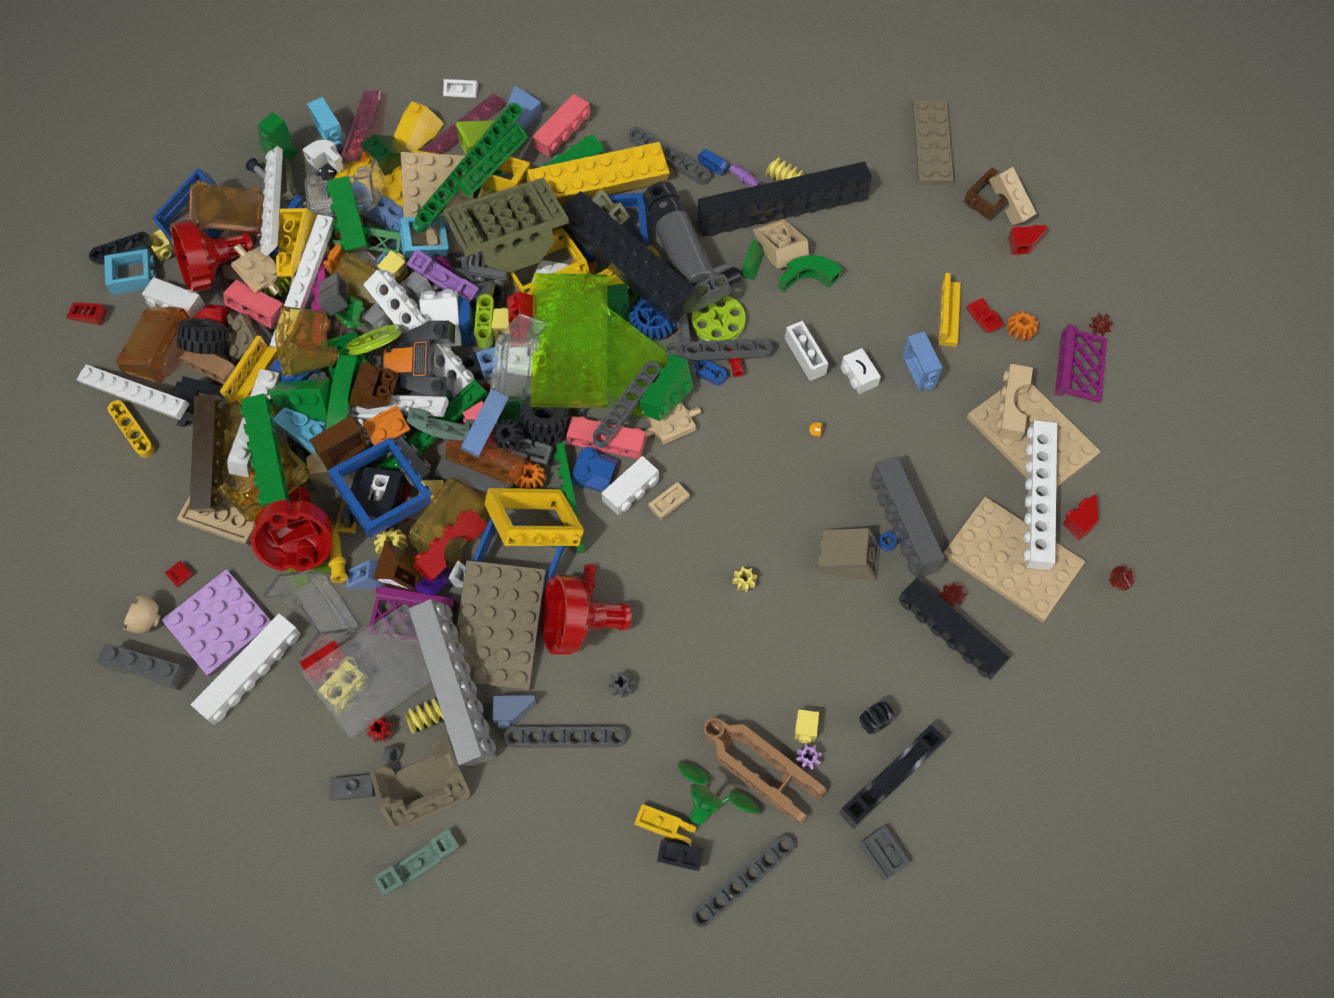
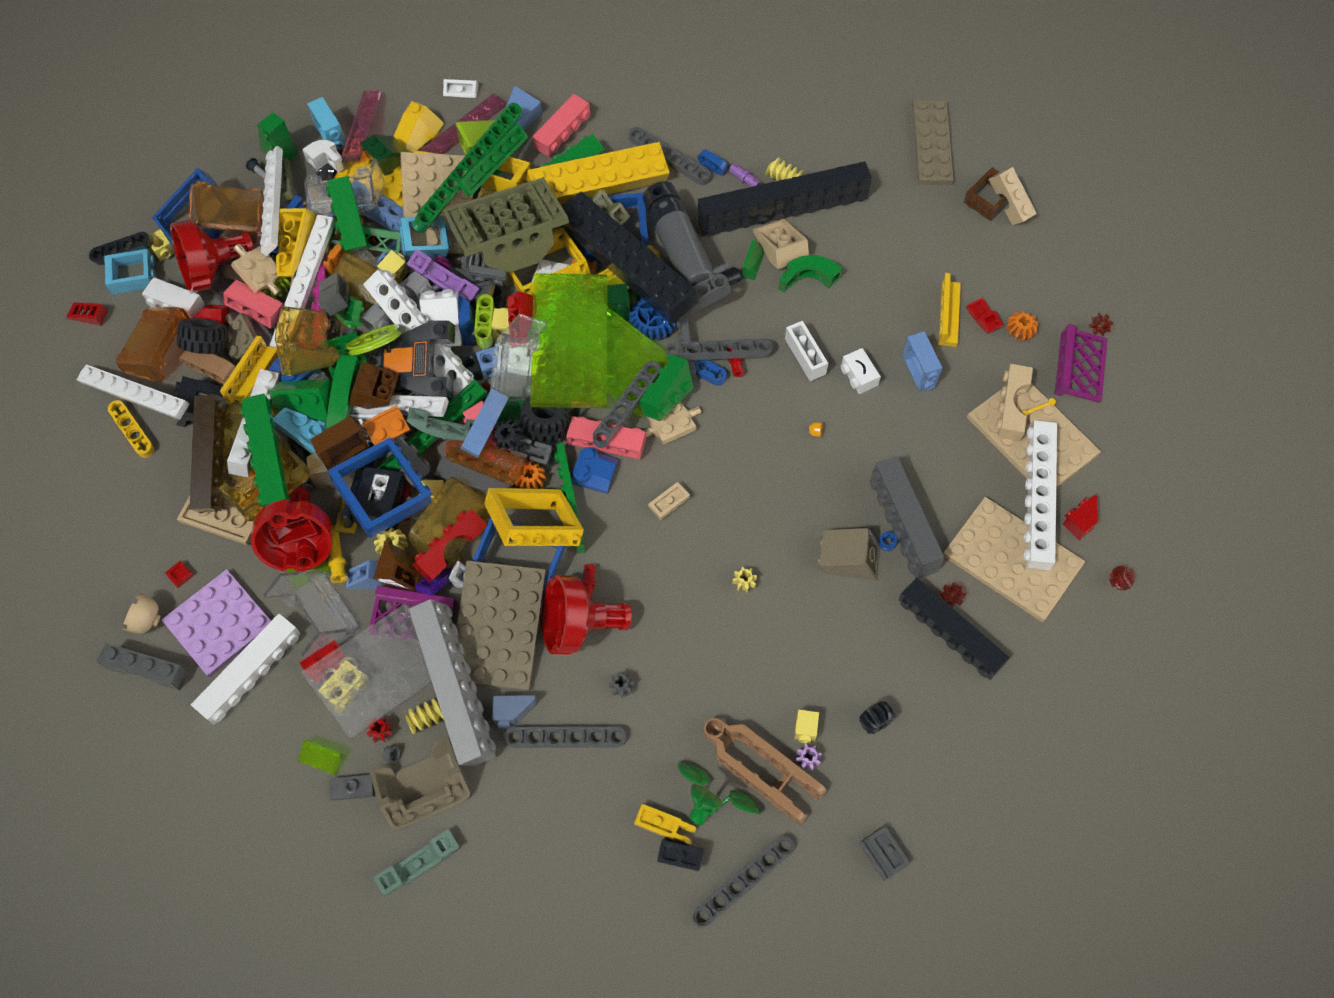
(320, 757): none -> clear neon green slope
(630, 486): white brick -> none
(715, 325): lime wedge -> none
(892, 777): black arch -> none
(1025, 239): red slope -> none
(1051, 402): none -> yellow hinge

